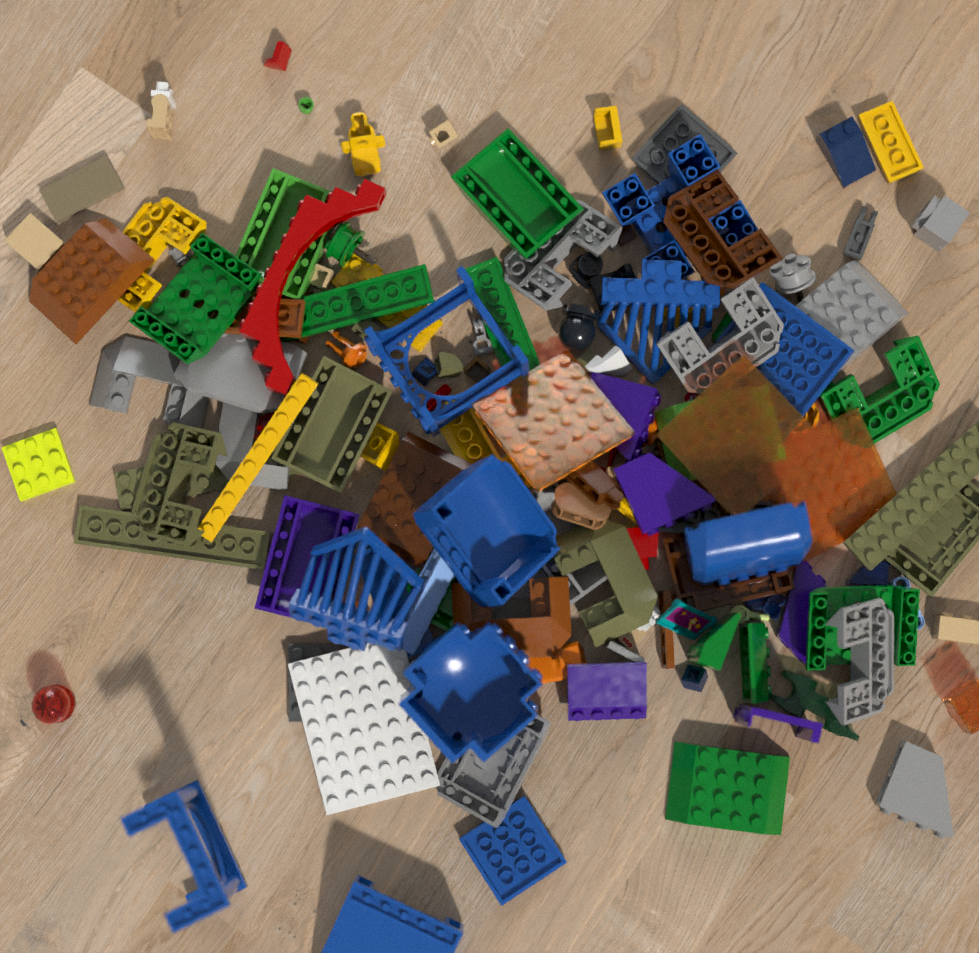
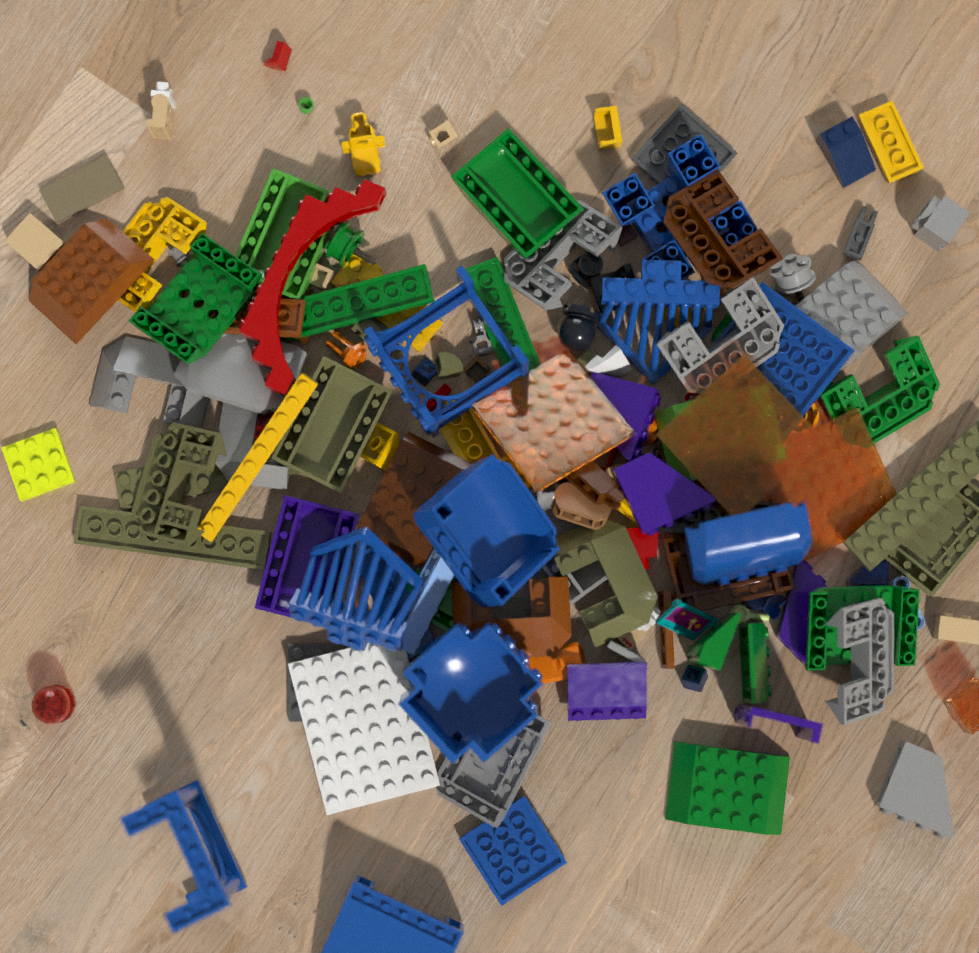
(805, 698): clear green piece -> none

